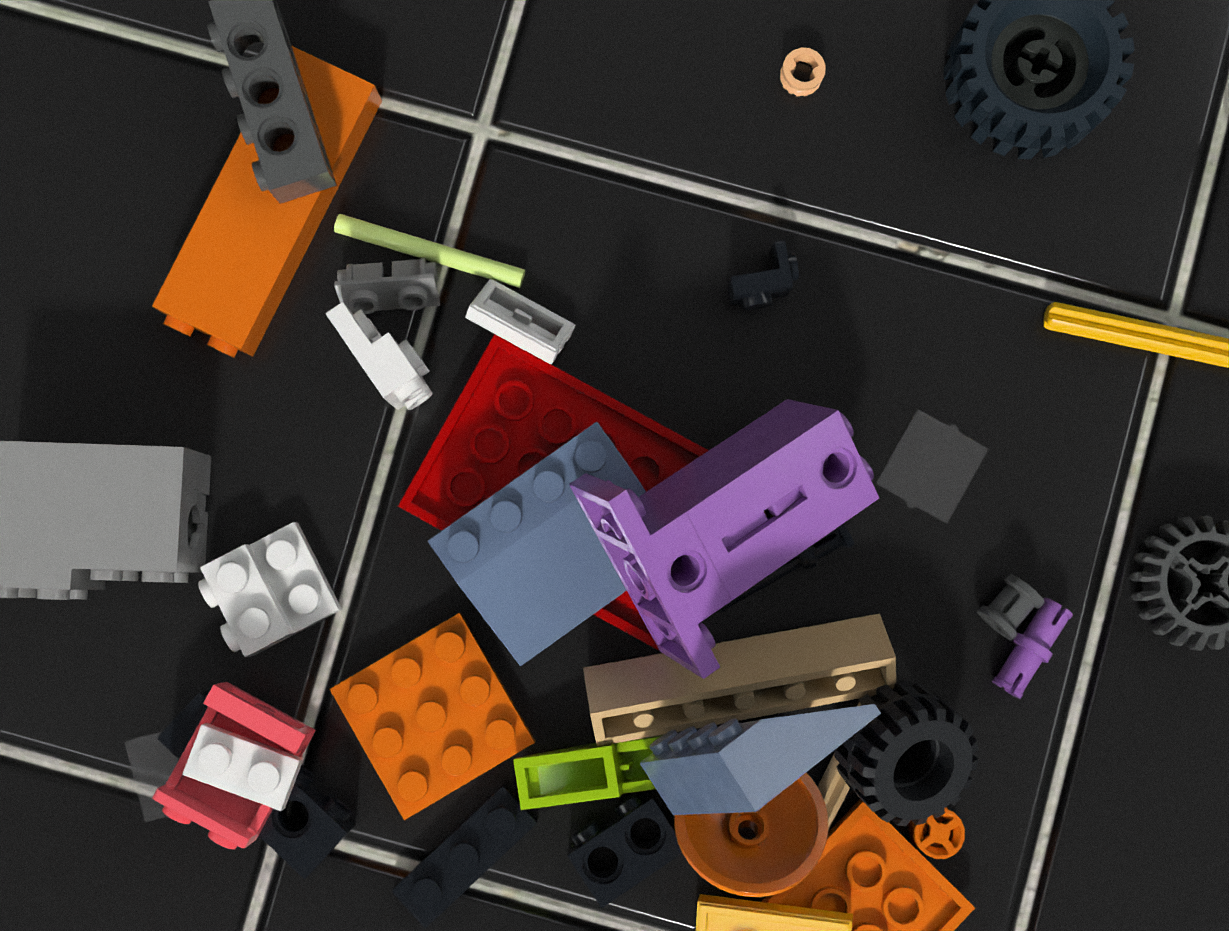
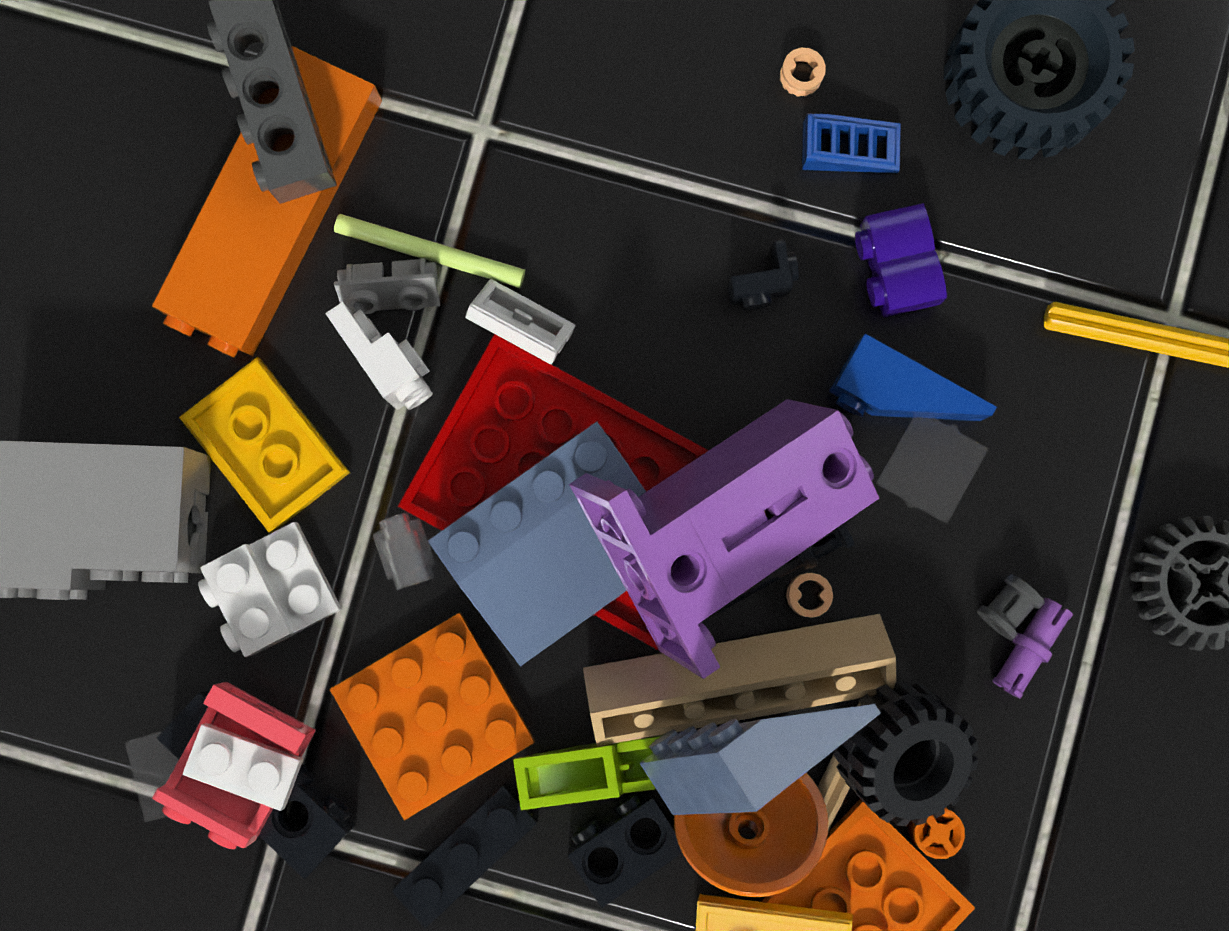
(264, 445): none -> yellow tile
(404, 551): none -> clear brick
(825, 595): none -> light nougat bush
(837, 125): none -> blue slope
(895, 386): none -> blue slope
(901, 260): none -> dark purple brick

